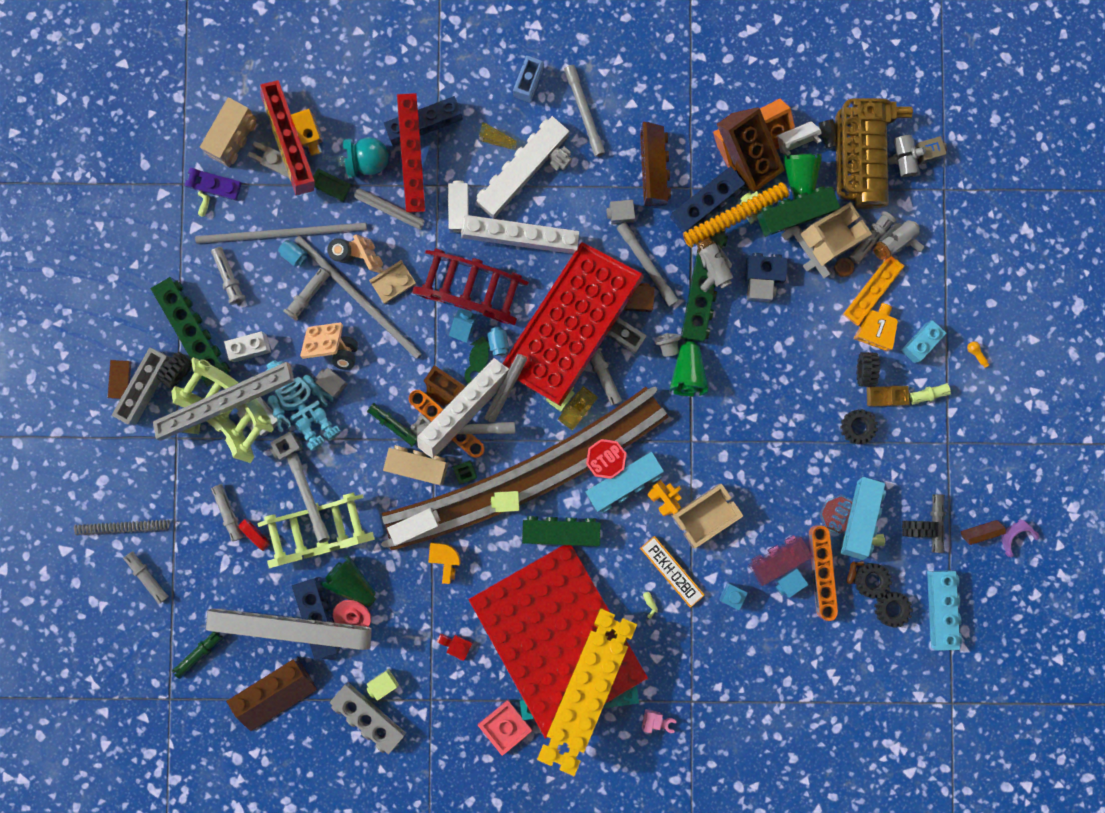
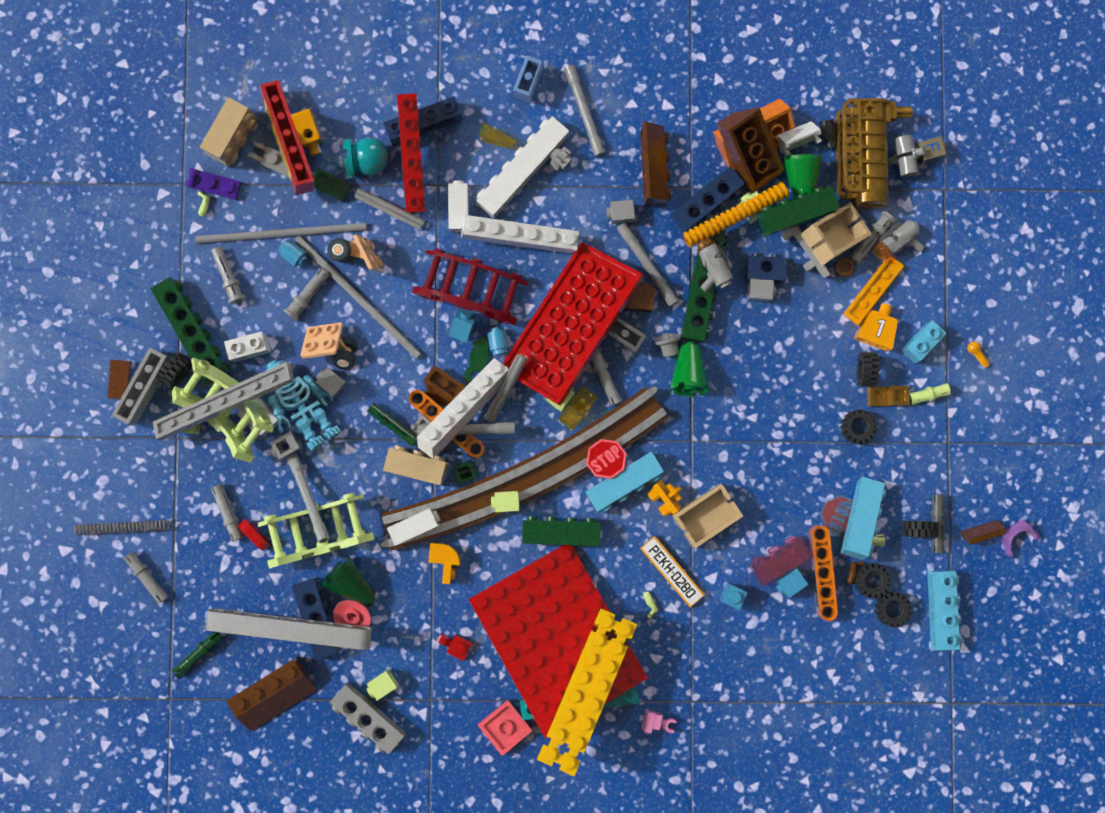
(392, 282): tan plate -> none

